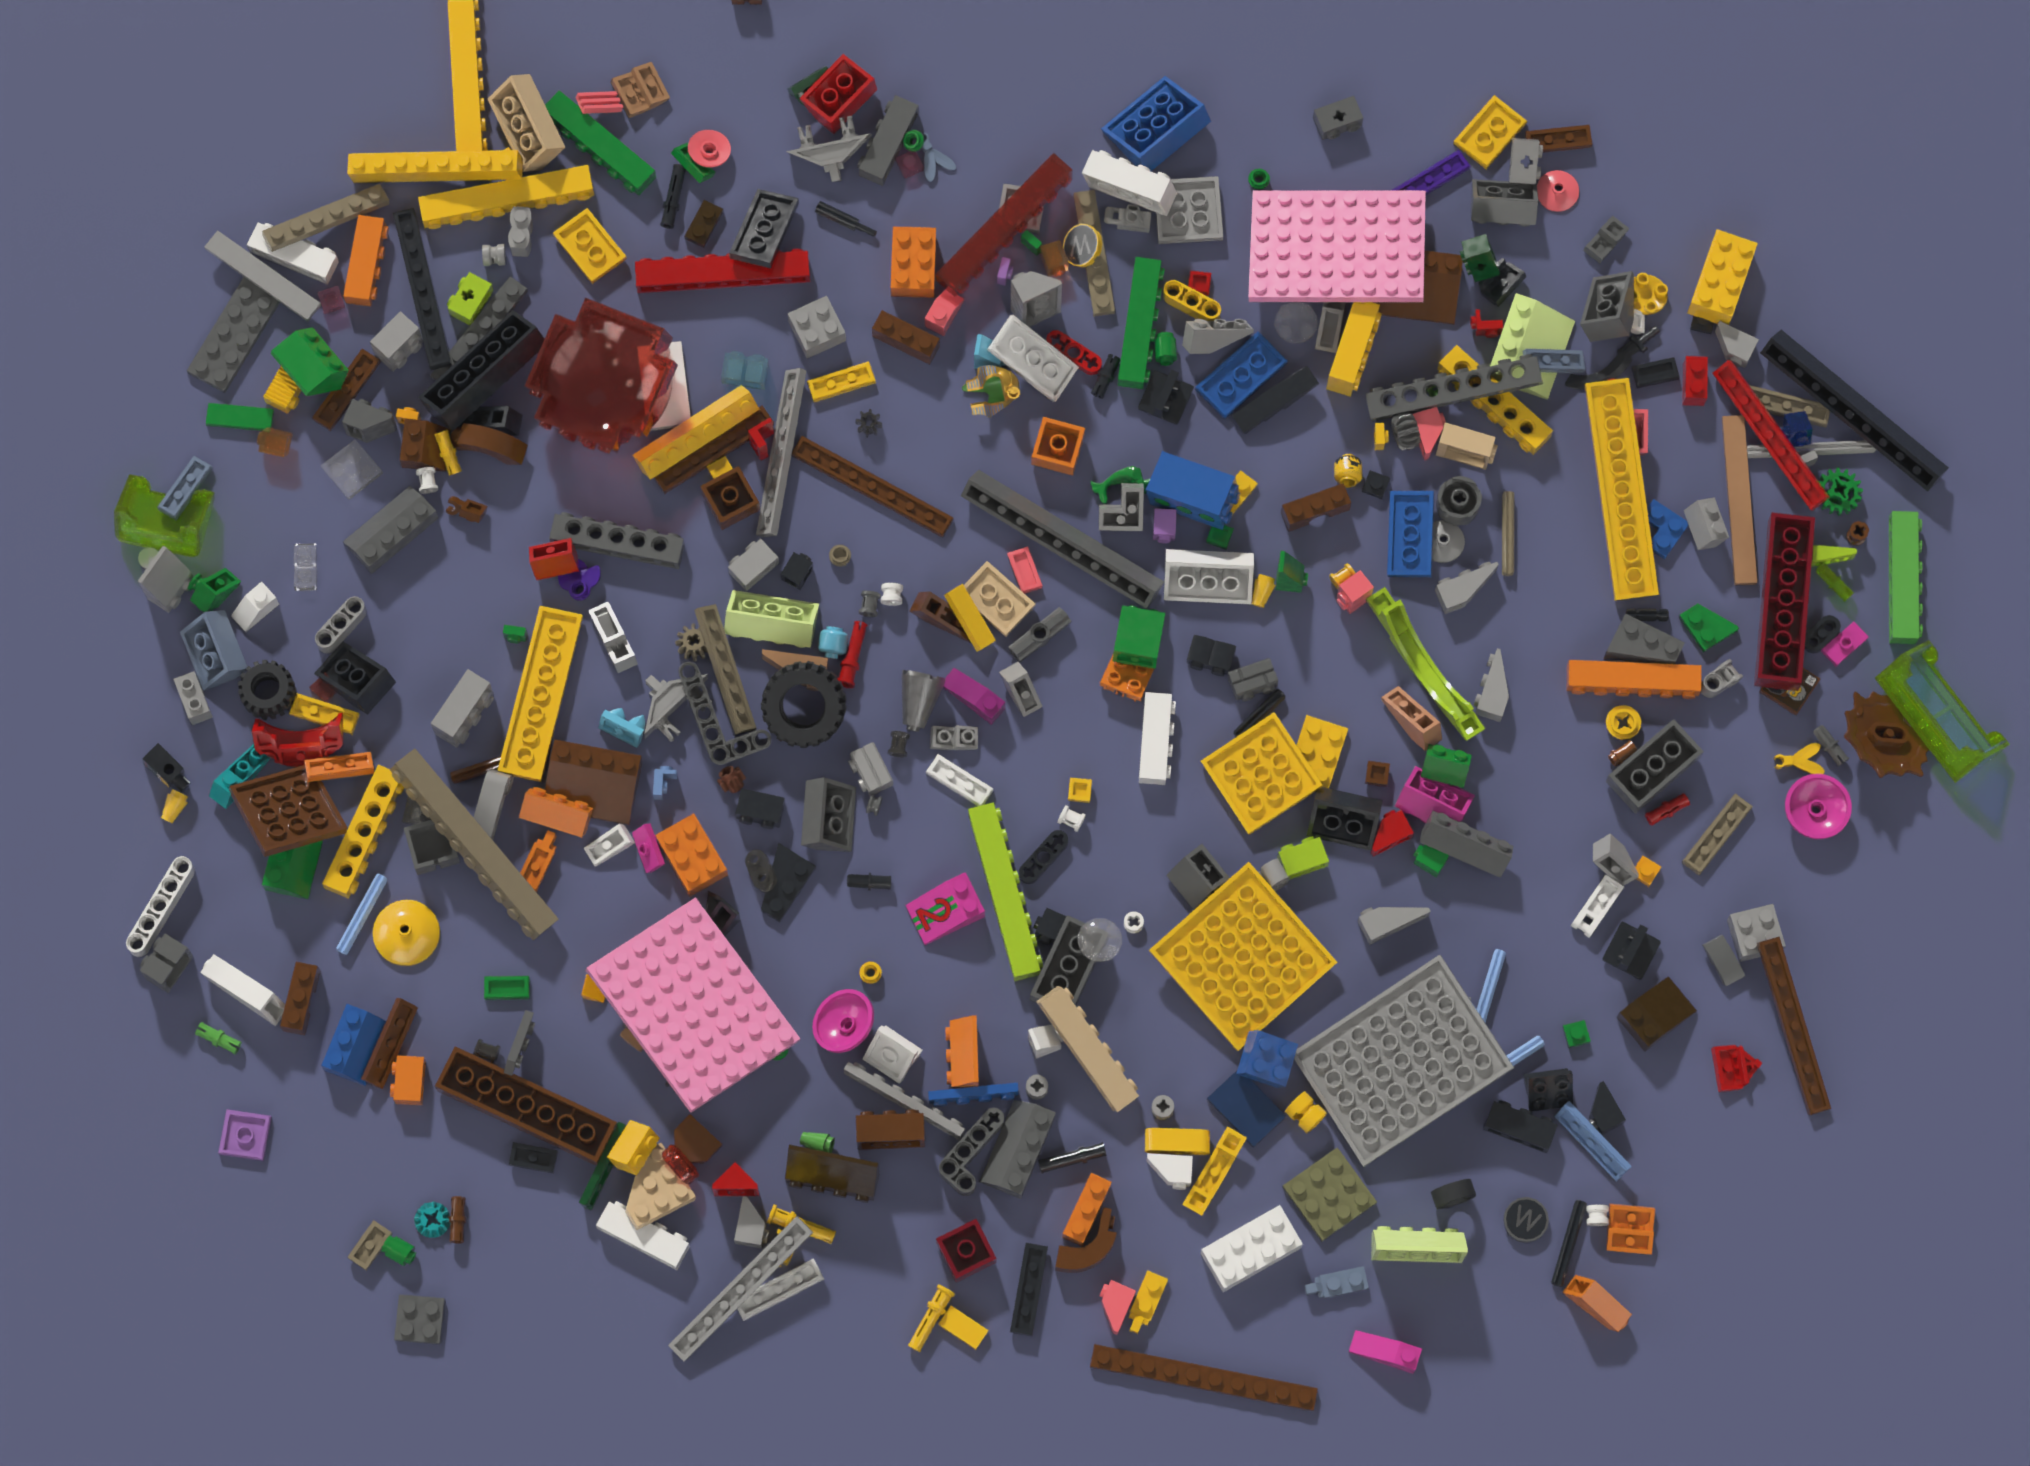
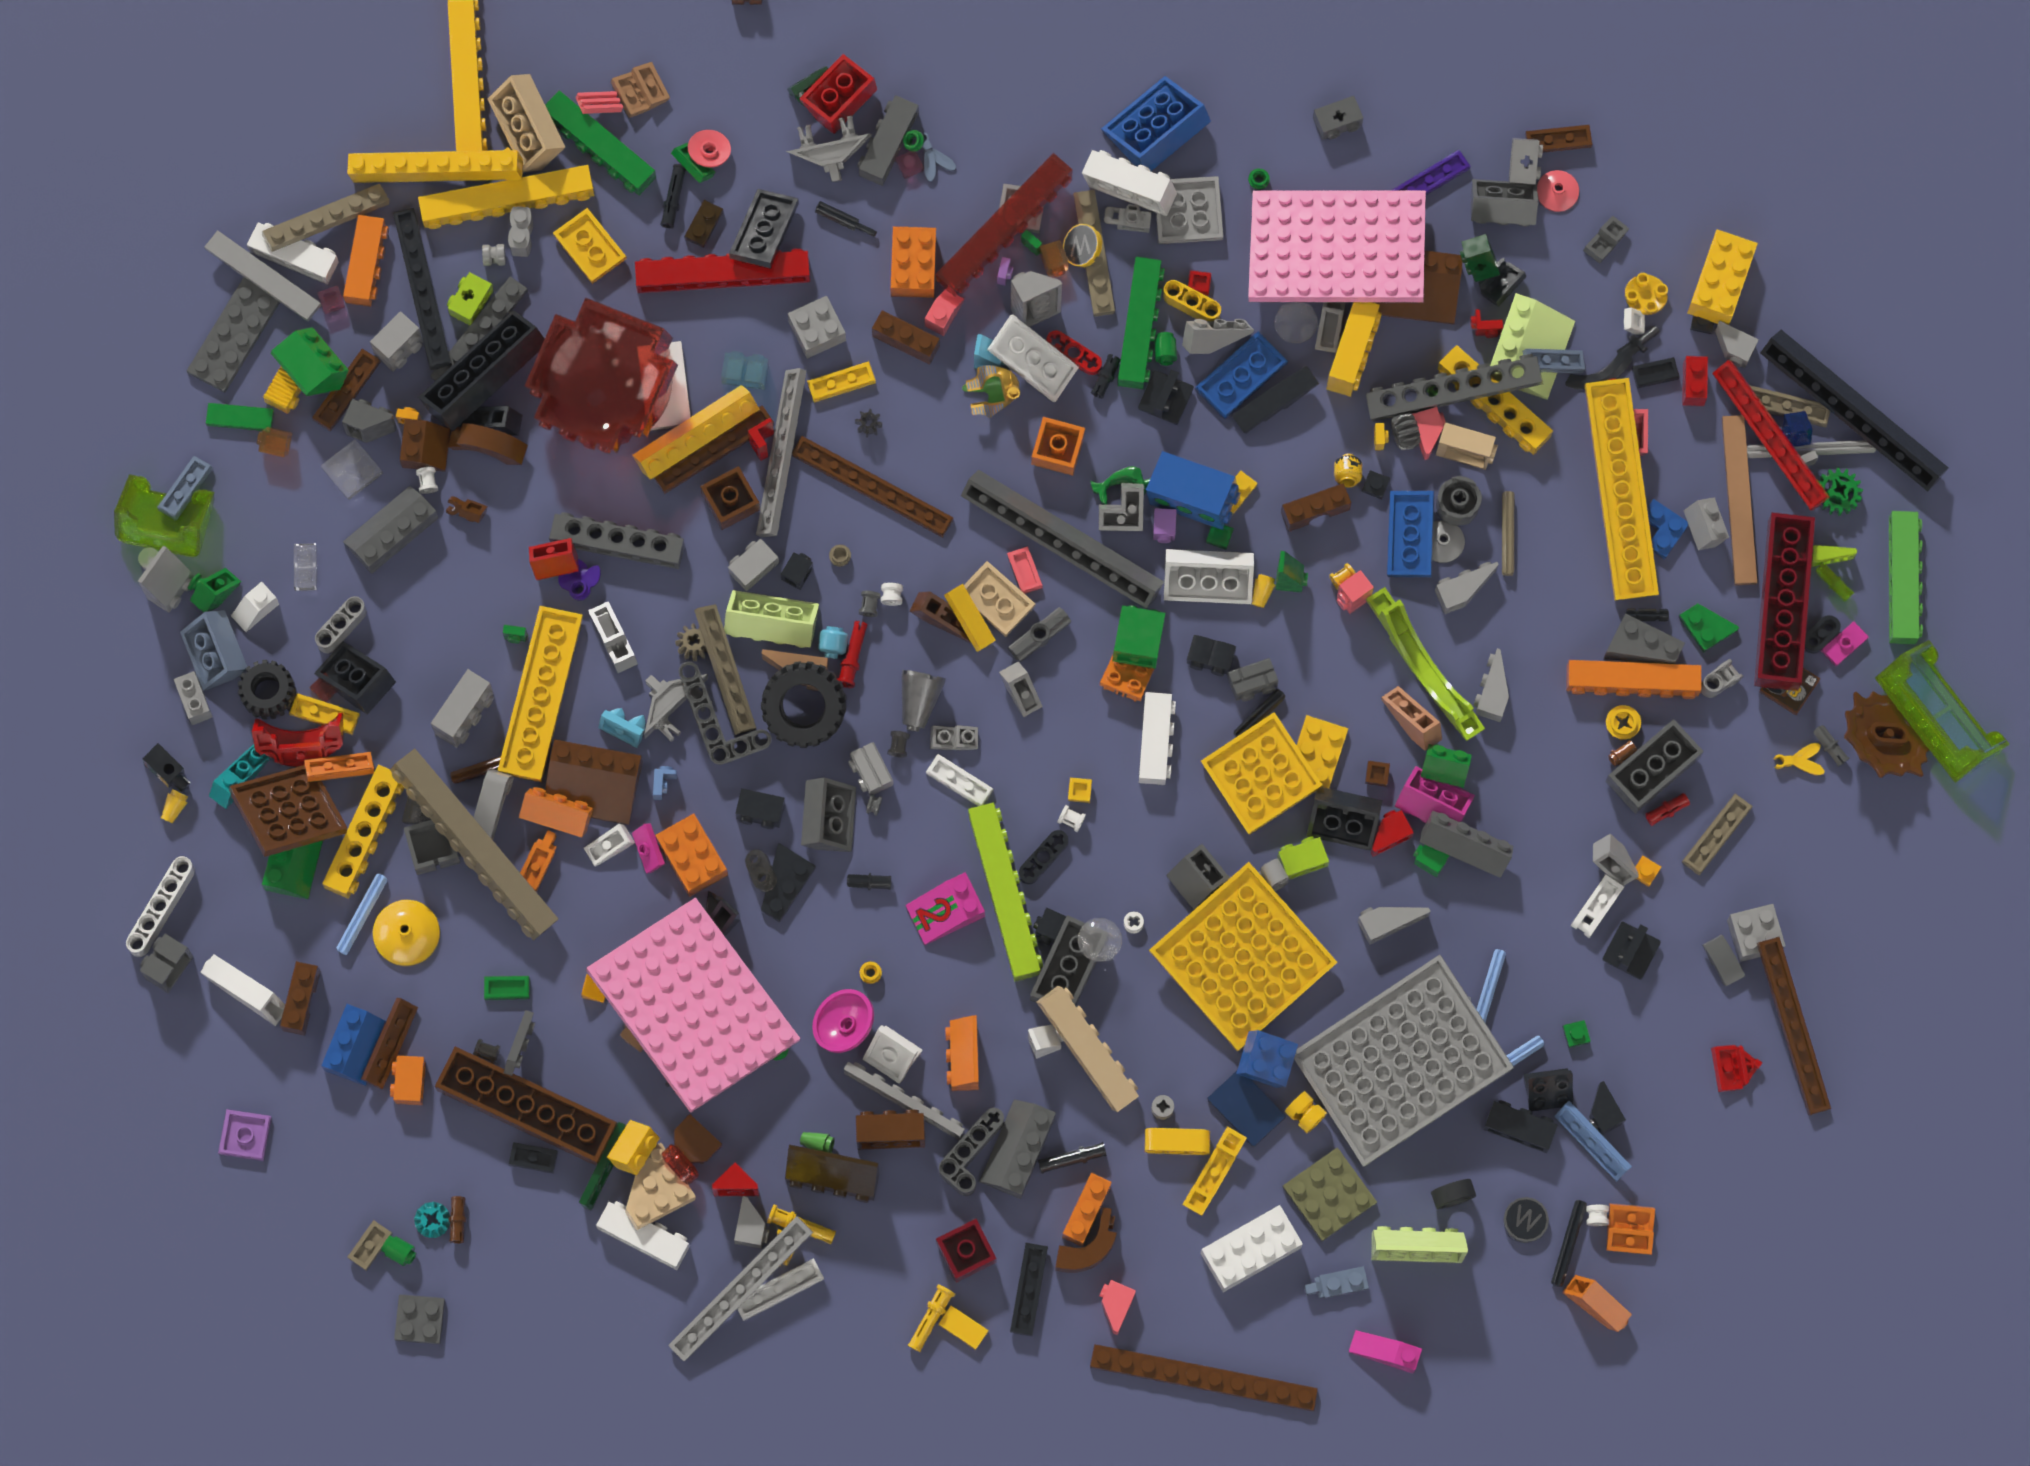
(218, 1038): bright green pin -> none
(448, 452): yellow pin -> none
(719, 467): yellow tile -> none
(731, 779): copper gear -> none
(964, 1095): blue plate -> none
(974, 695): magenta slope -> none
(1037, 1092): light grey wheel -> none
(1147, 1300): yellow hinge -> none
(1173, 1169): white slope -> none
(1490, 132): yellow tile -> none
(1609, 307): dark grey slope -> none
(1656, 1013): dark brown slope -> none
(1819, 792): dark pink dish -> none
(1859, 527): reddish brown bush -> none

